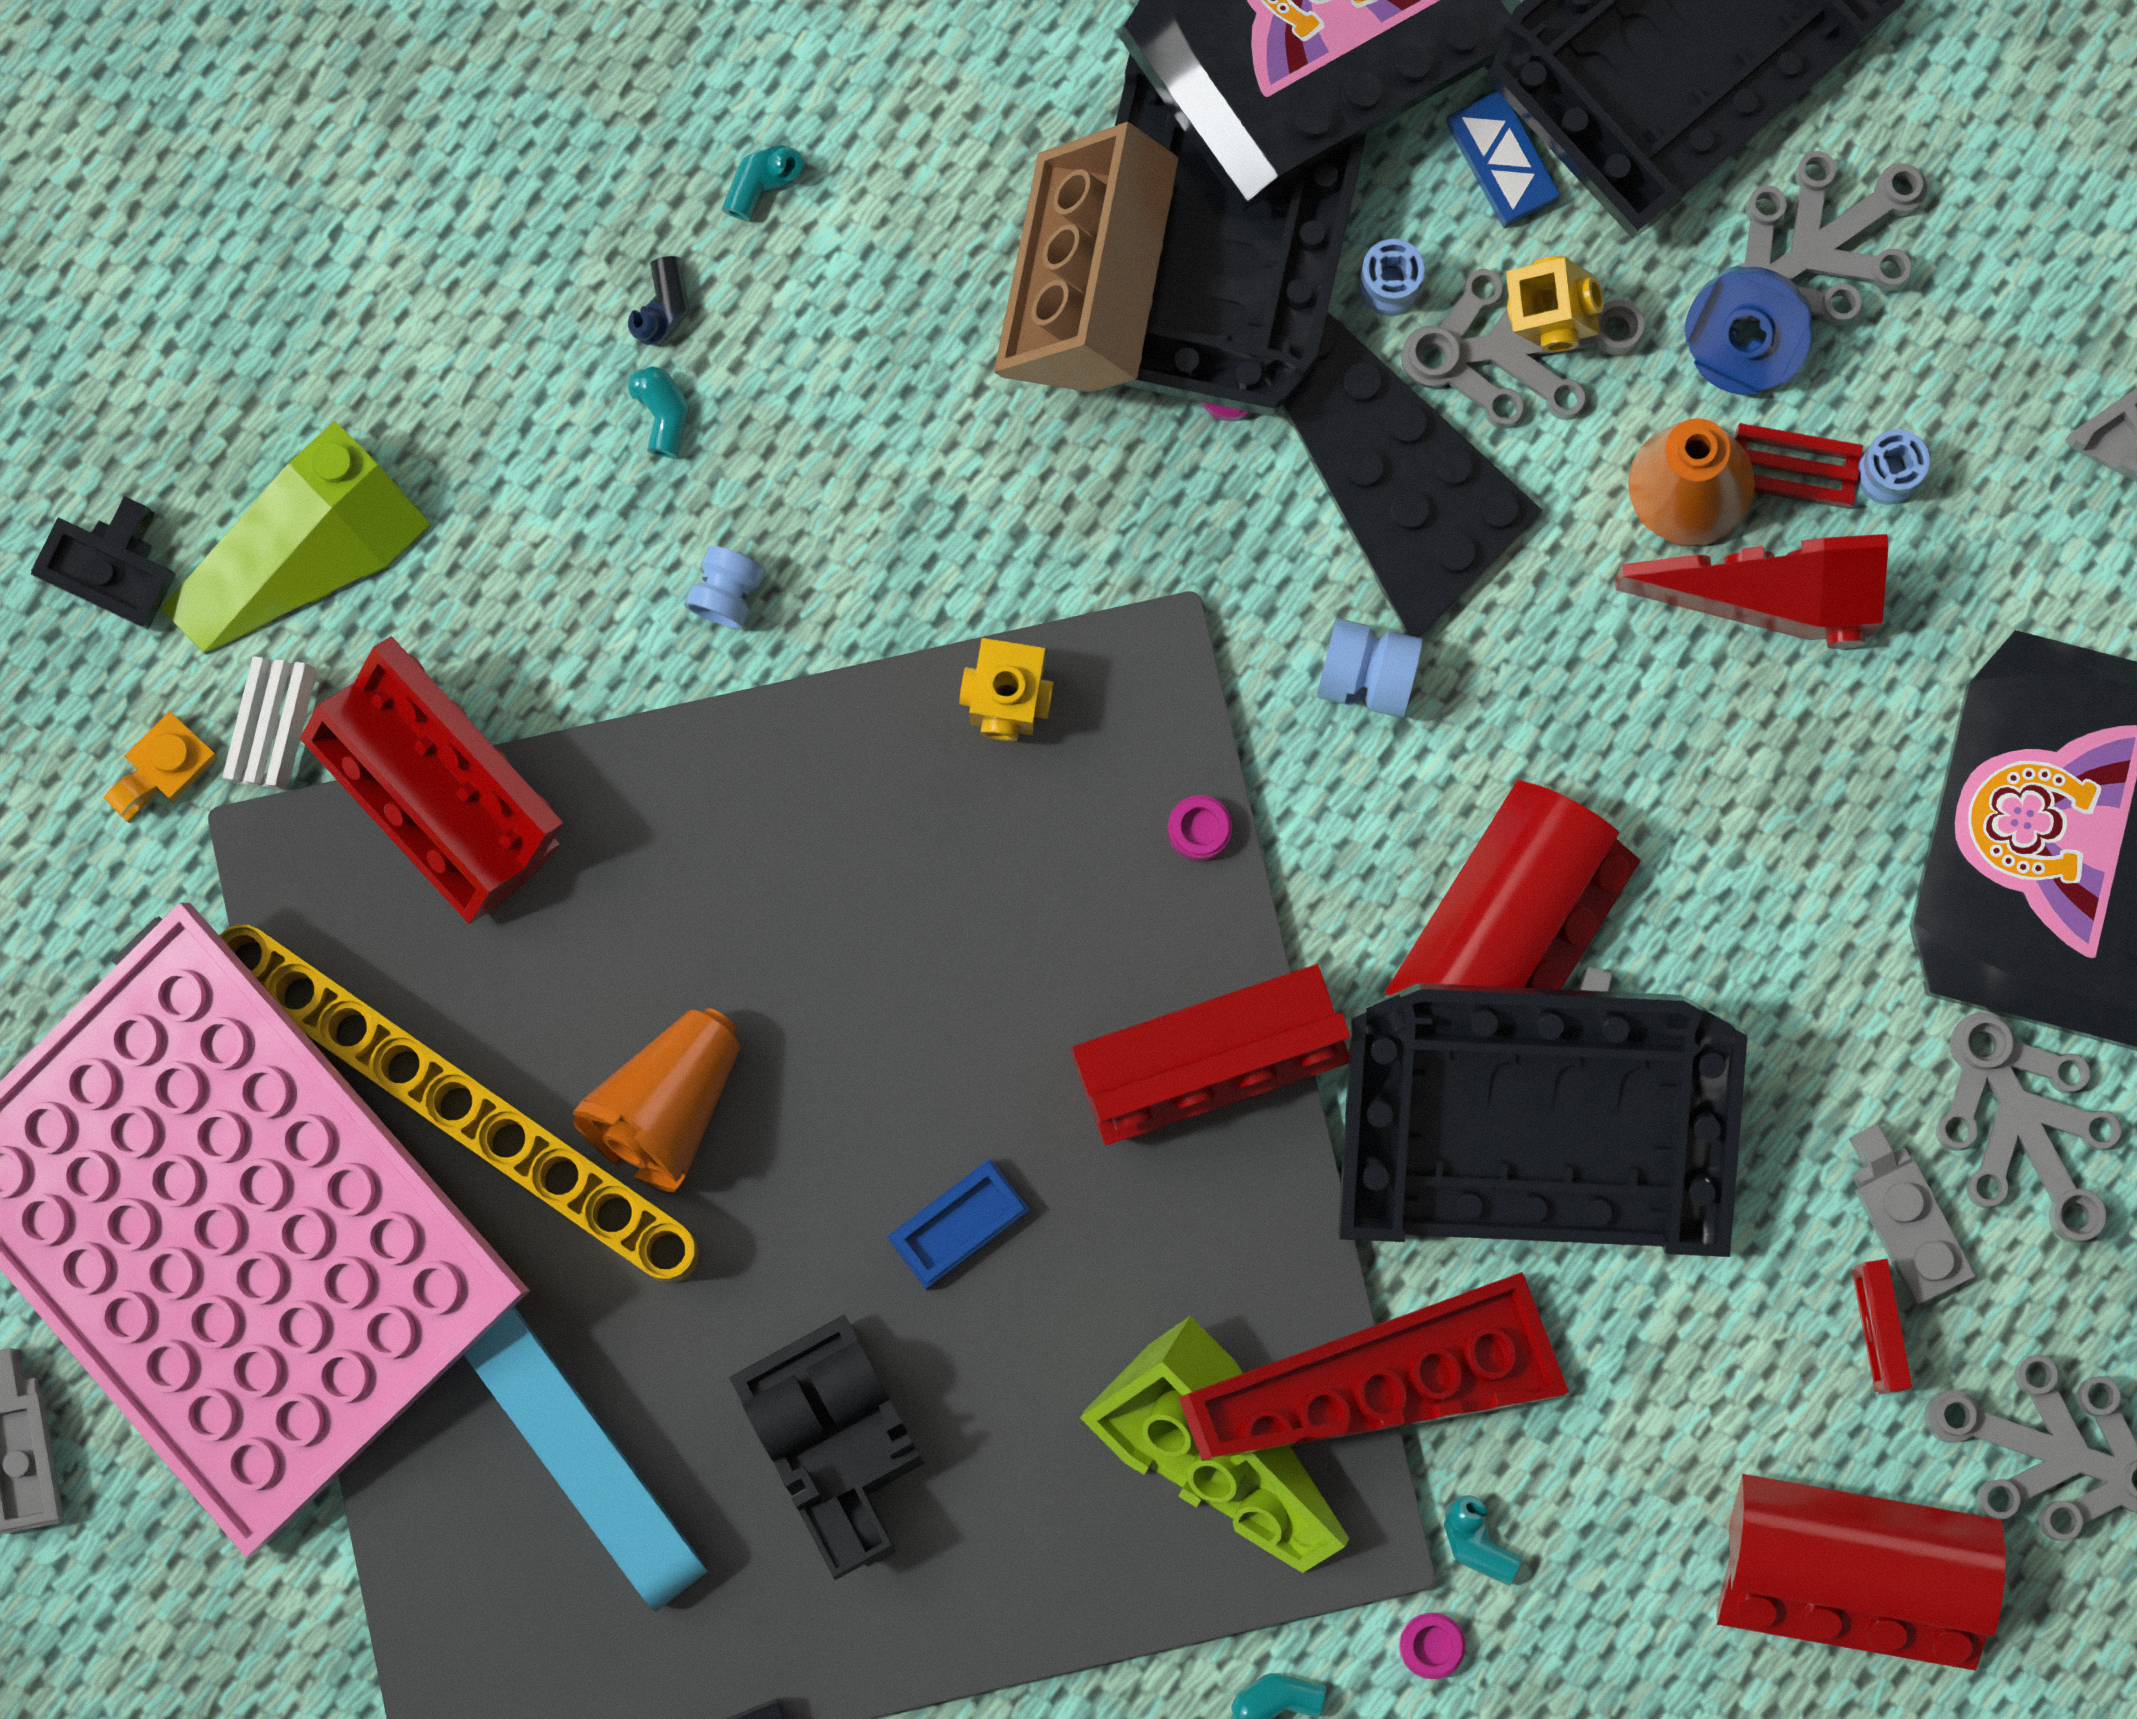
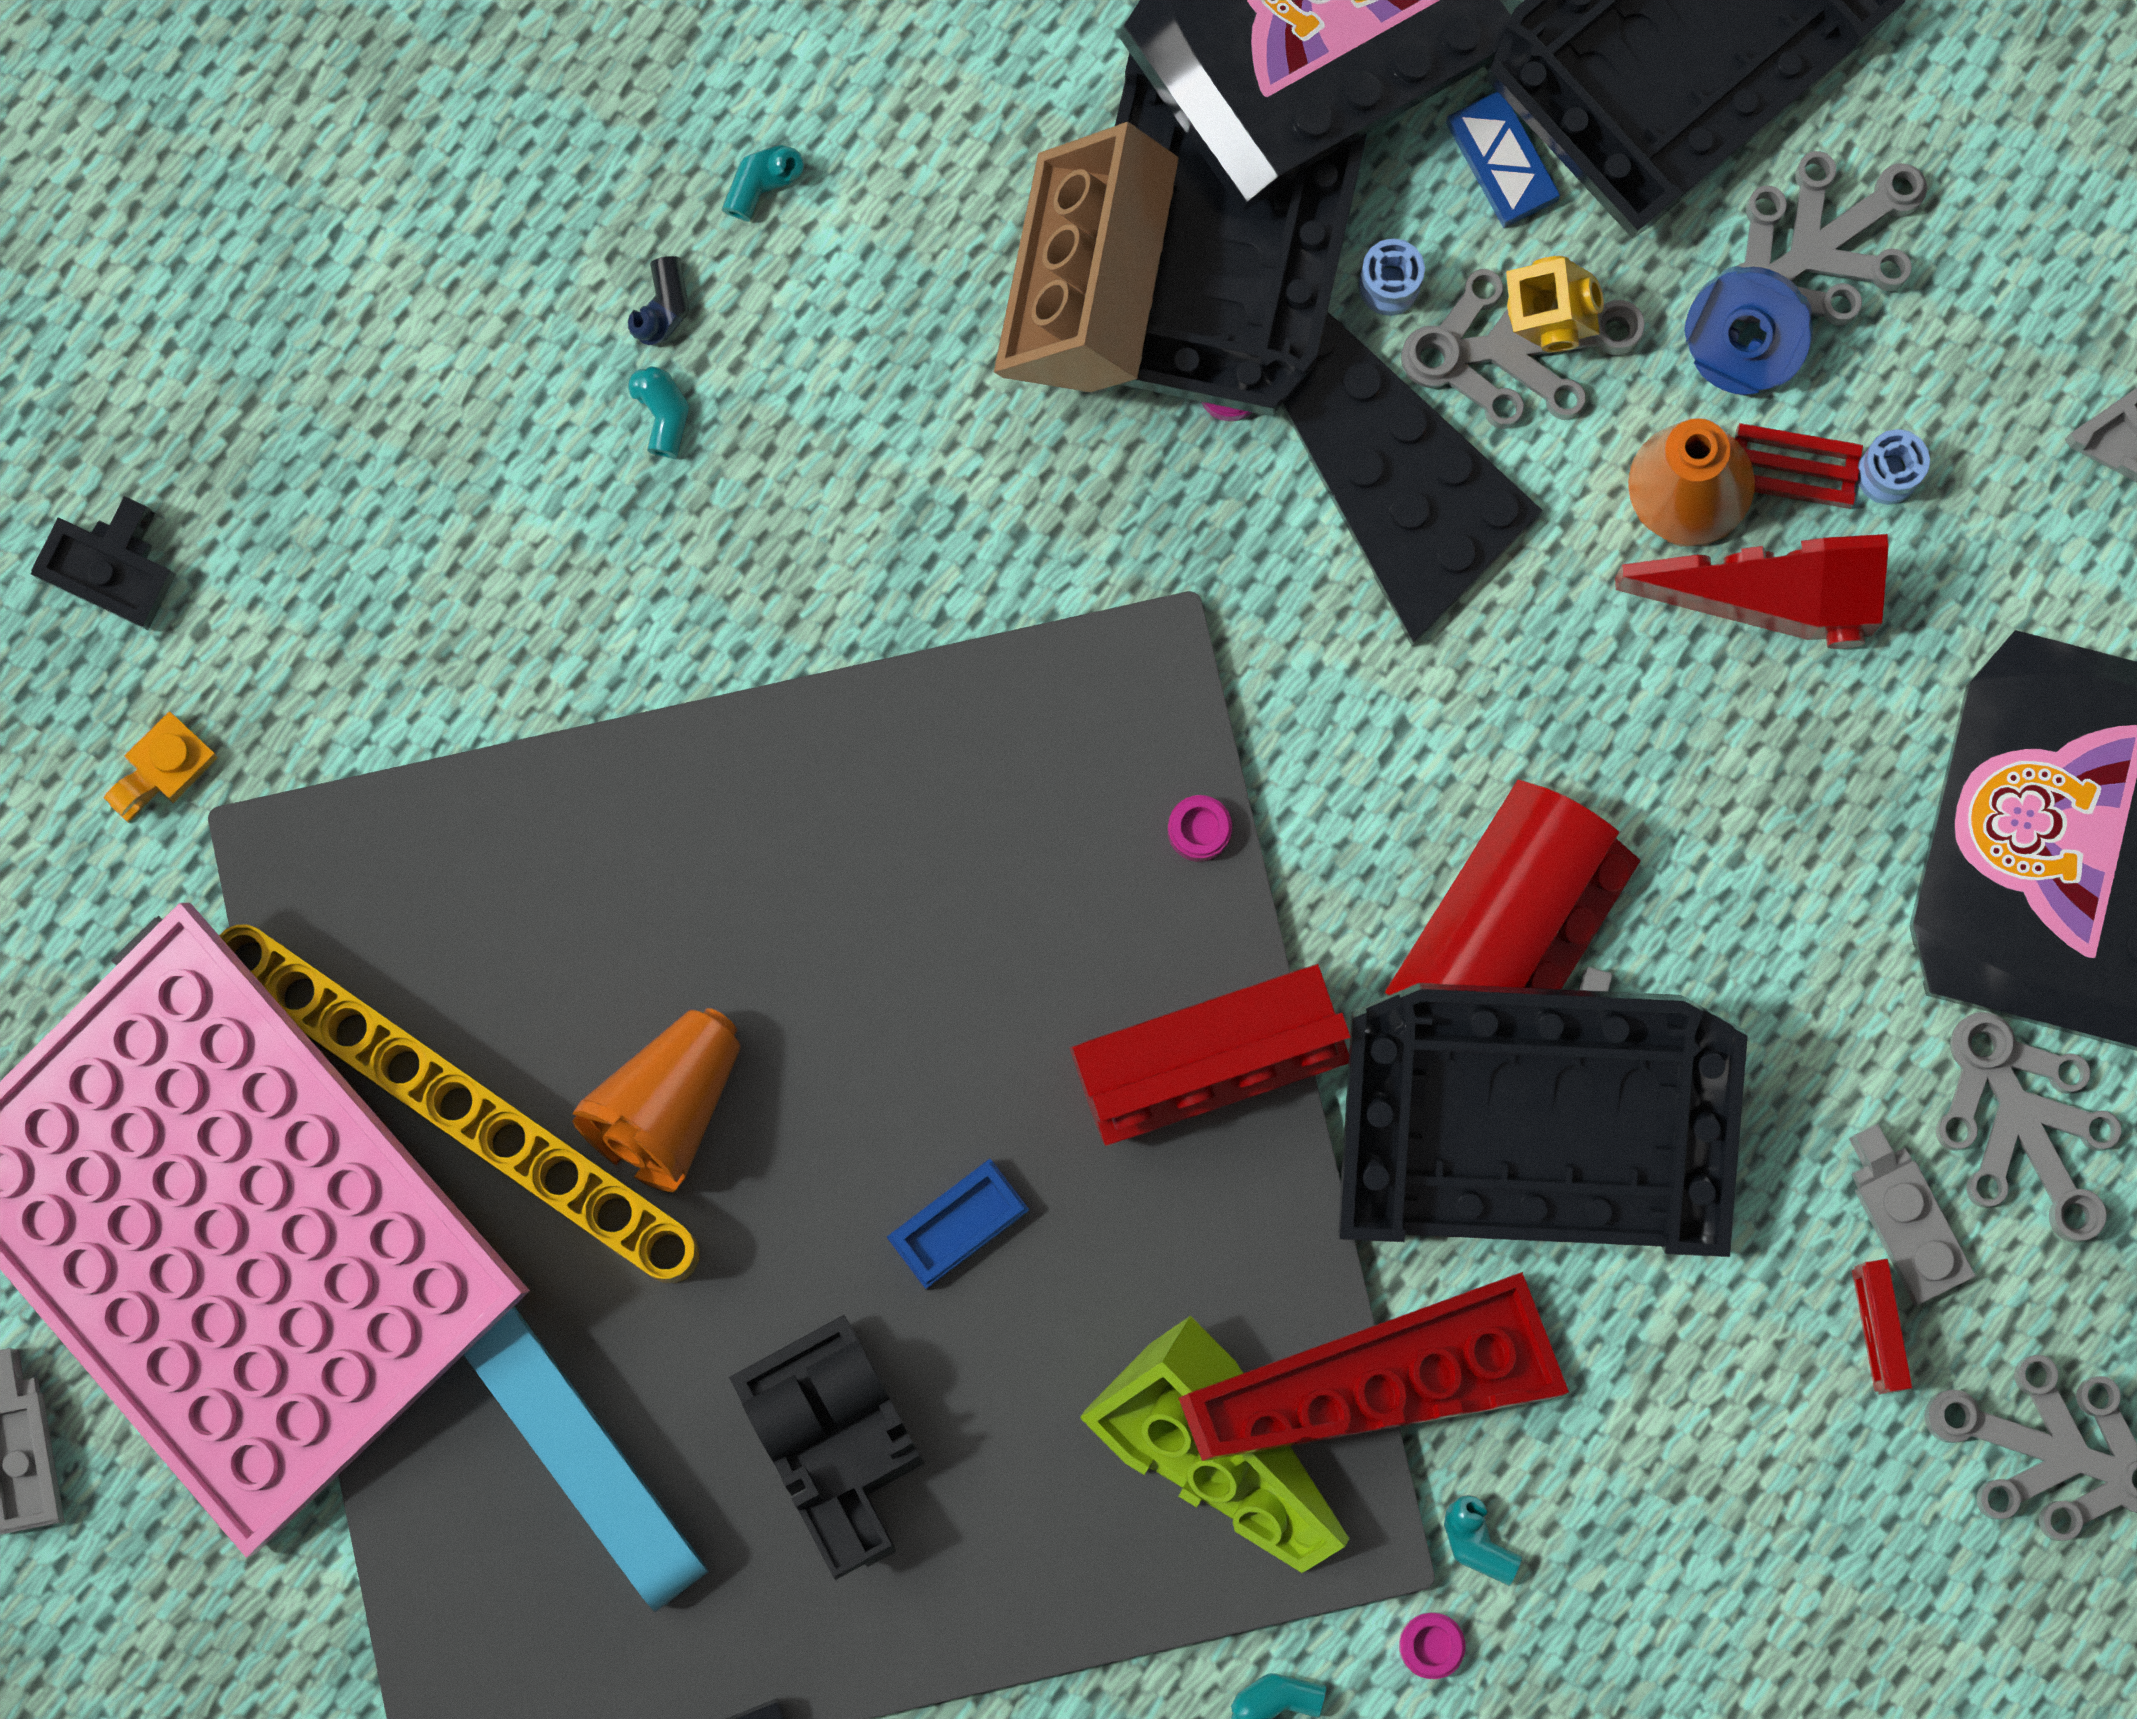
(260, 723): white tile -> none
(305, 536): lime wedge -> none
(433, 782): red brick -> none
(728, 580): light blue wheel -> none
(1002, 668): yellow brick -> none
(1369, 668): light blue wheel -> none
(1862, 1572): red brick -> none

